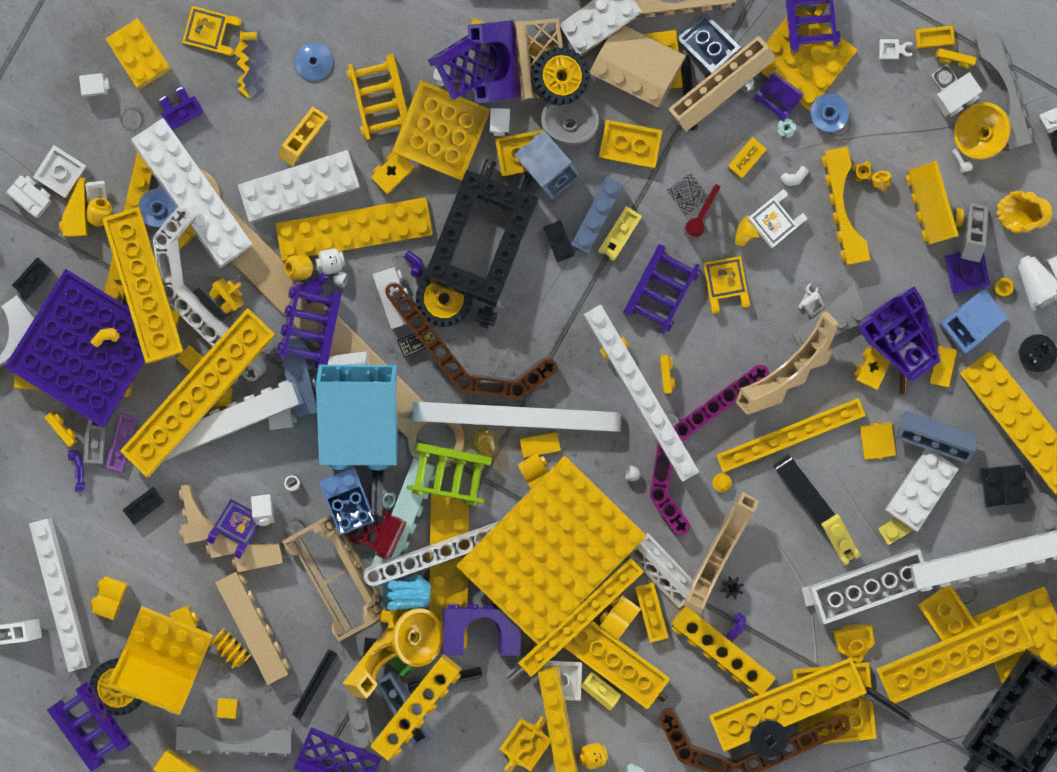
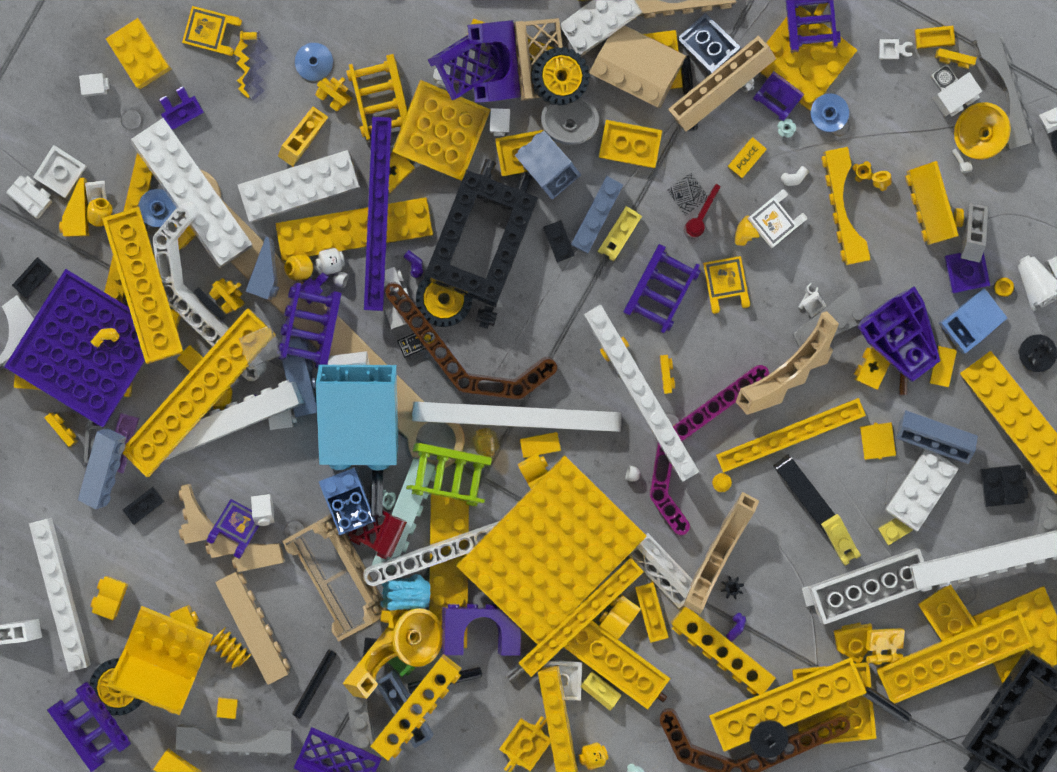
(79, 469): dark purple arm -> none
(102, 468): none -> sand blue brick
(260, 346): none -> clear piece
(264, 276): none -> sand blue slope
(290, 480): white hinge -> none
(334, 89): none -> yellow hips
(377, 213): none -> dark purple plate
(884, 640): none -> yellow plate
(1023, 211): yellow hair -> none

